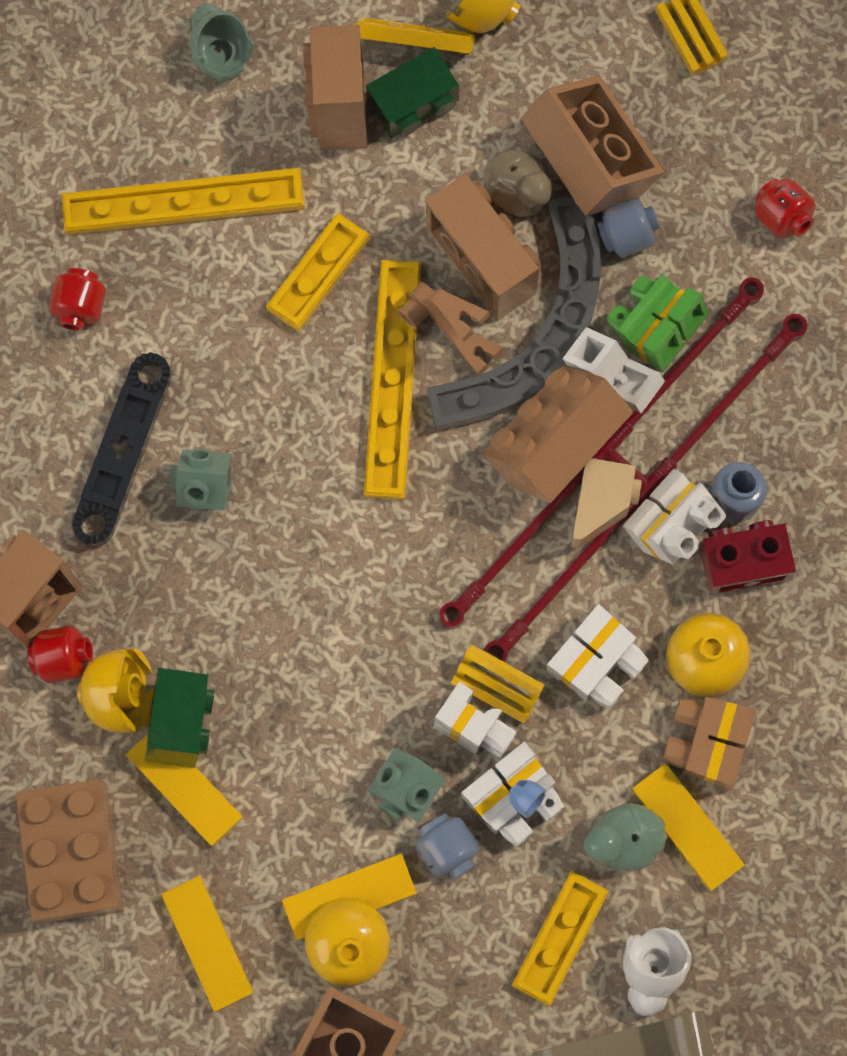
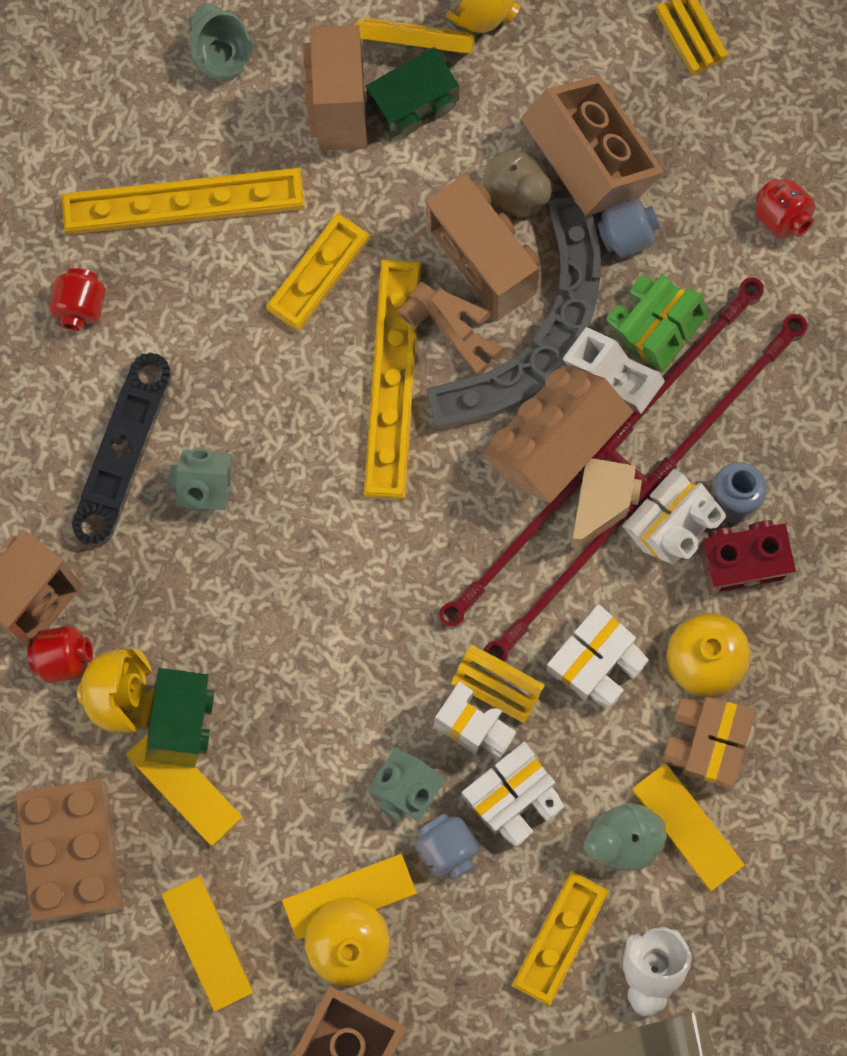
(526, 797): medium blue hinge -> none

